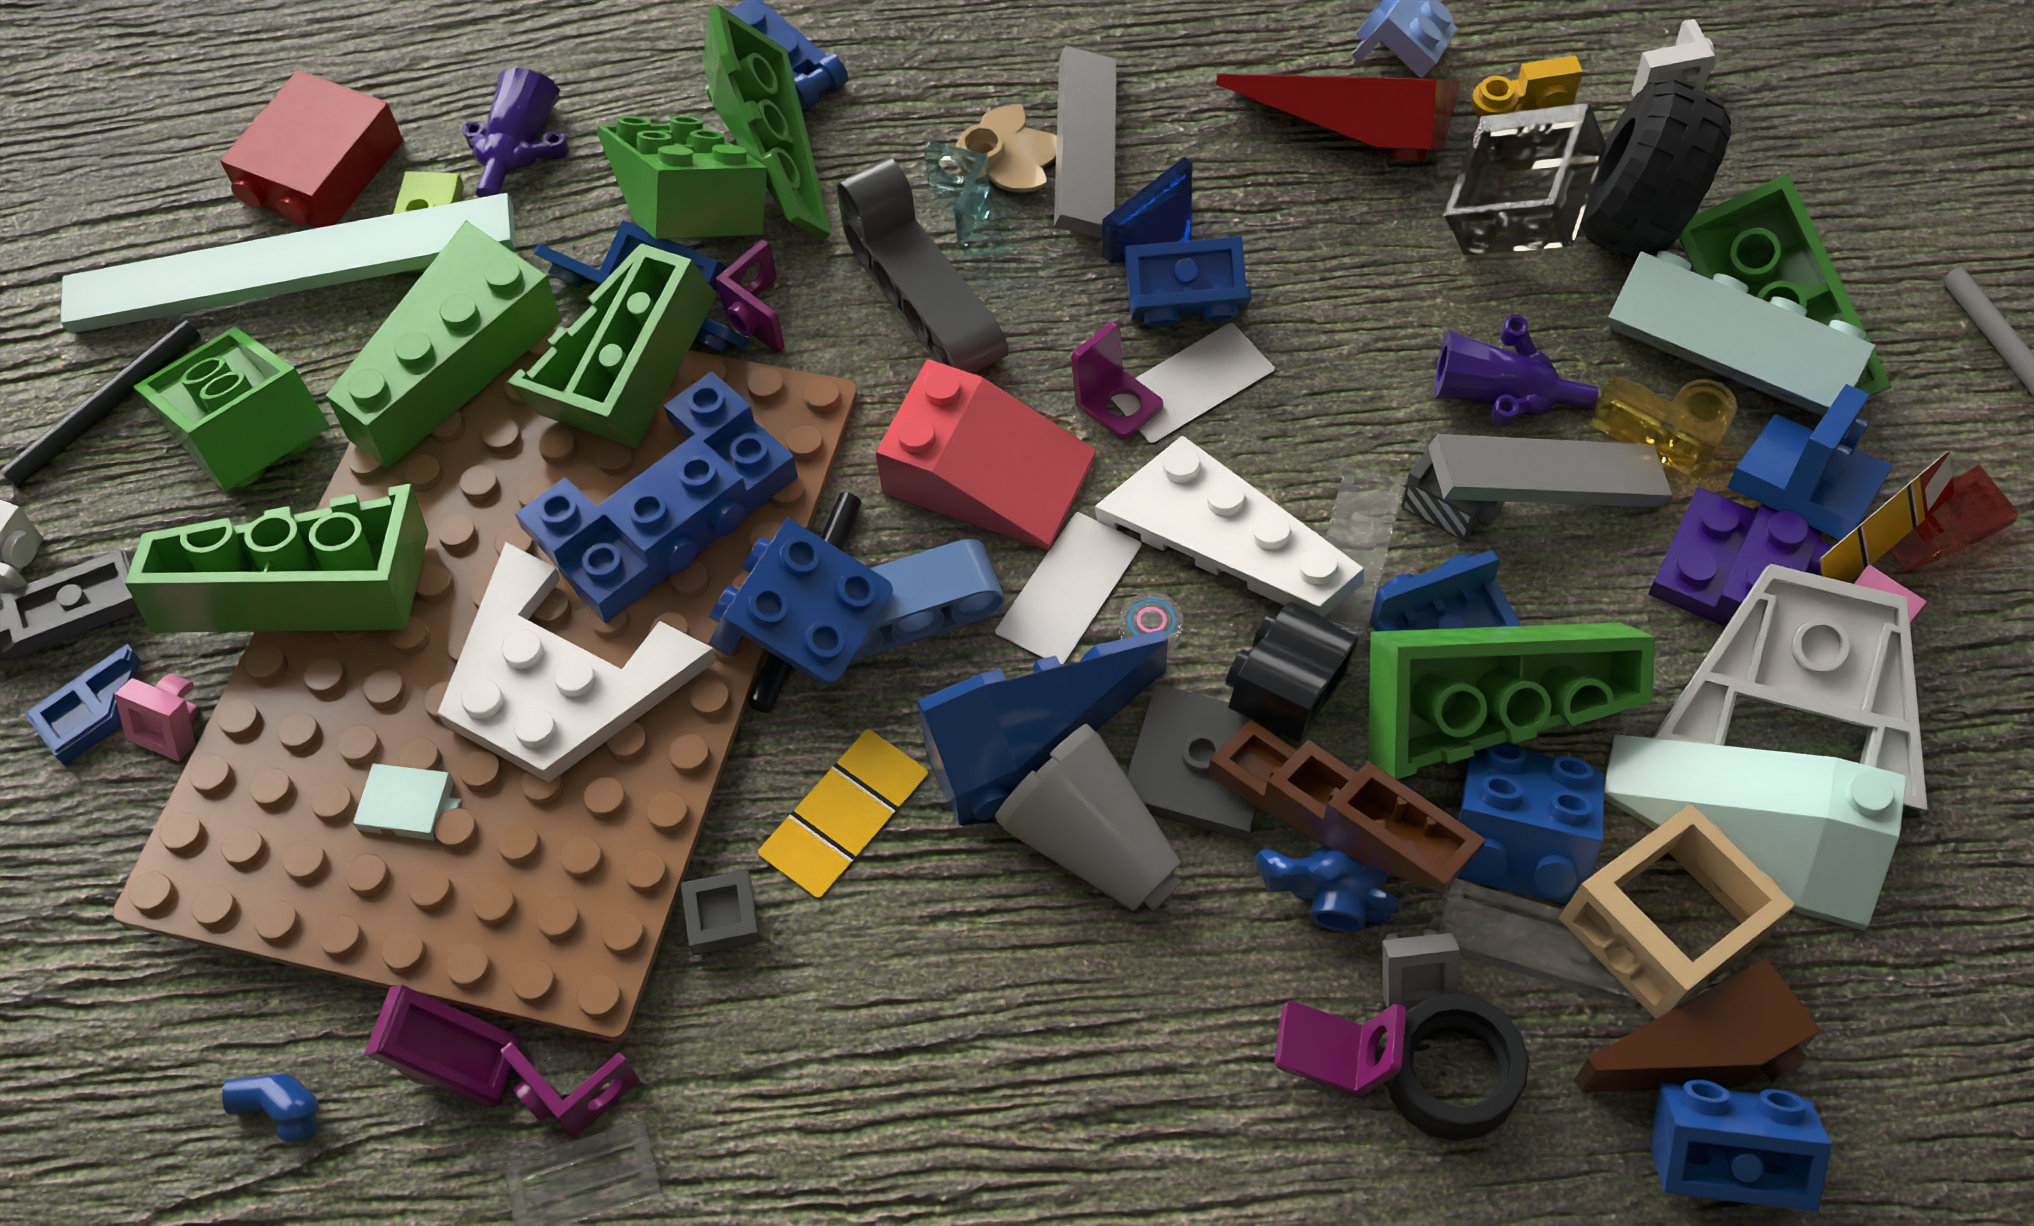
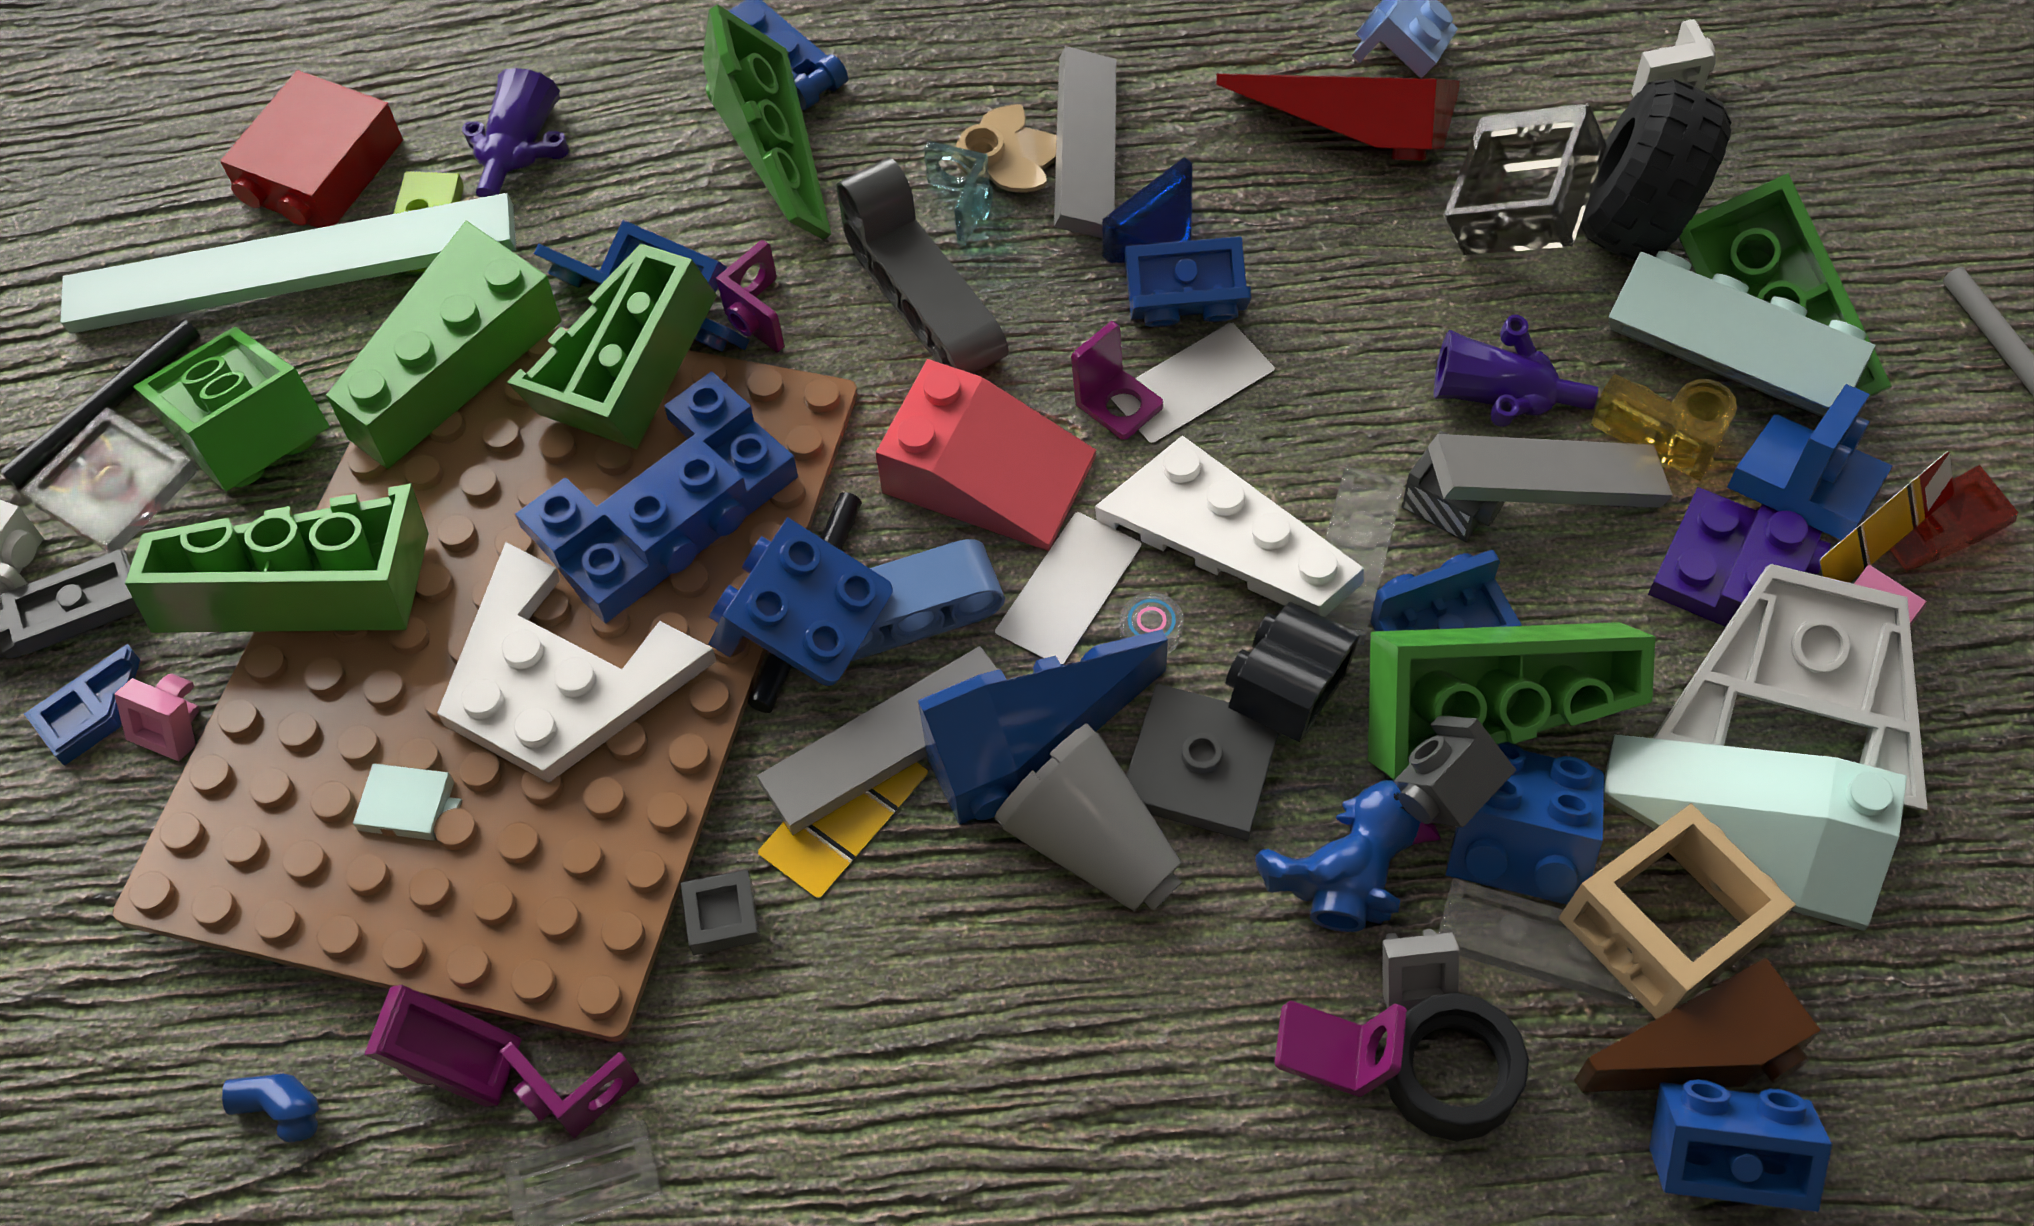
(110, 481): none -> clear tile
(685, 178): bright green slope -> none
(860, 751): none -> light grey tile
(1347, 810): reddish brown slope -> none
(1453, 773): none -> dark grey brick
(1538, 87): yellow plate -> none

